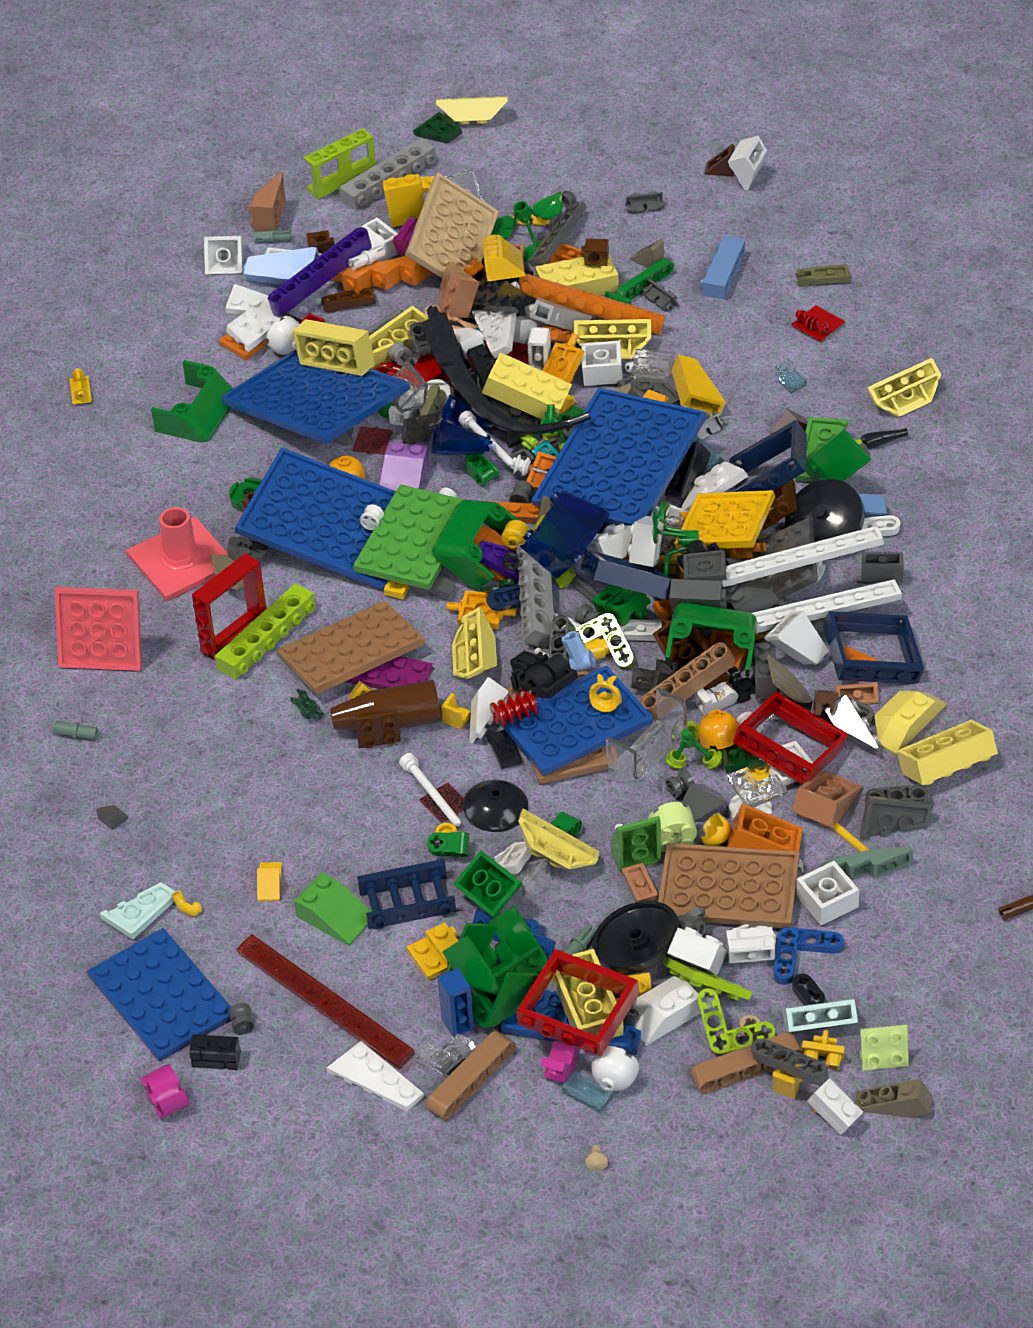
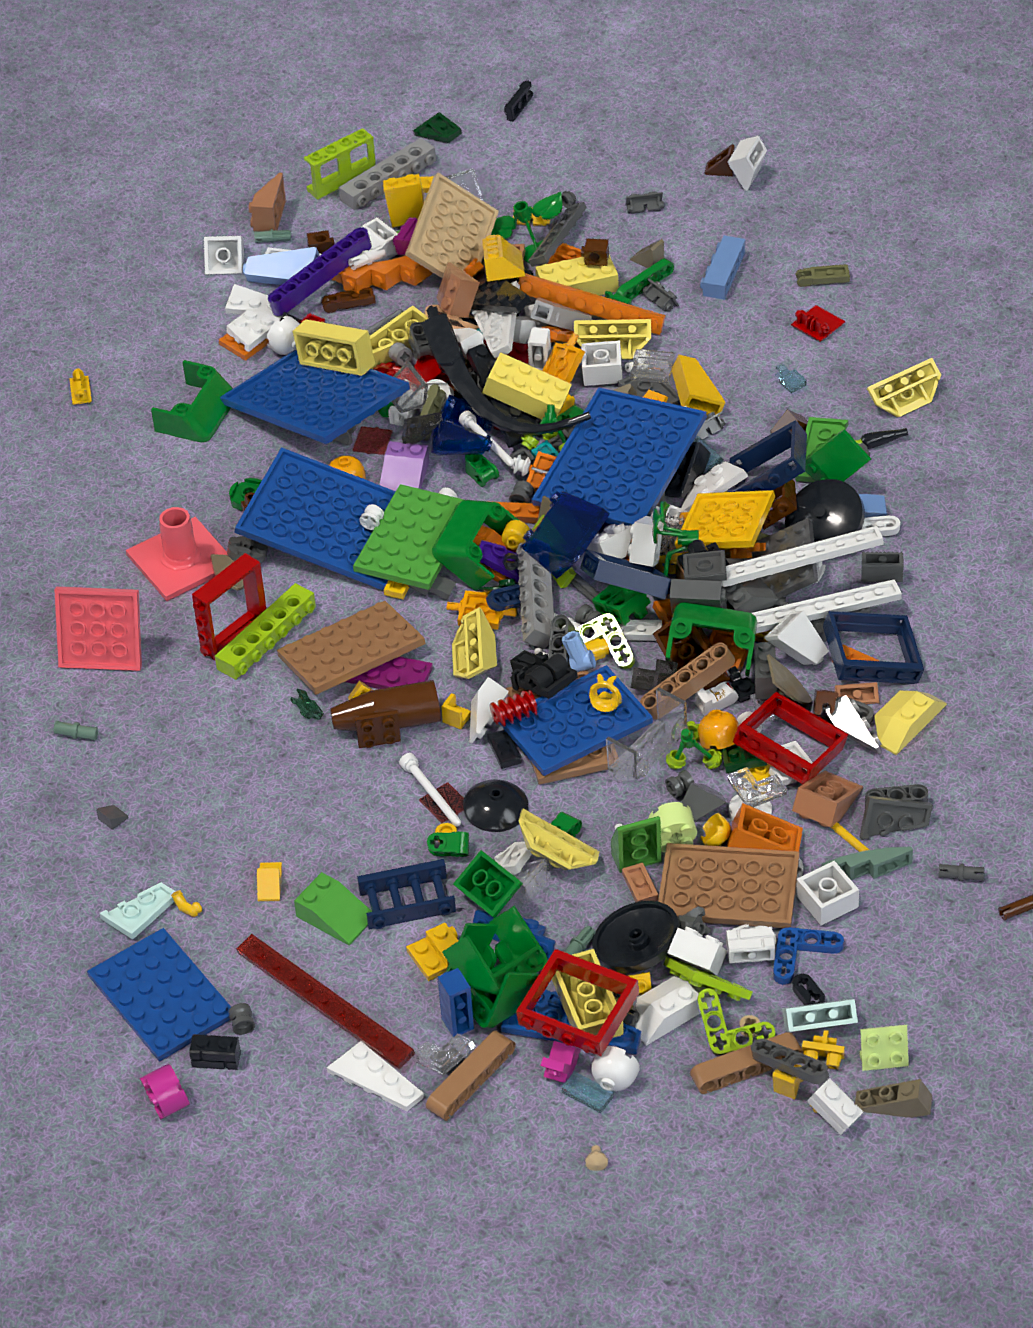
(472, 108): light yellow wedge -> none
(518, 101): none -> black hinge
(947, 752): light yellow brick -> none
(961, 872): none -> dark grey pin

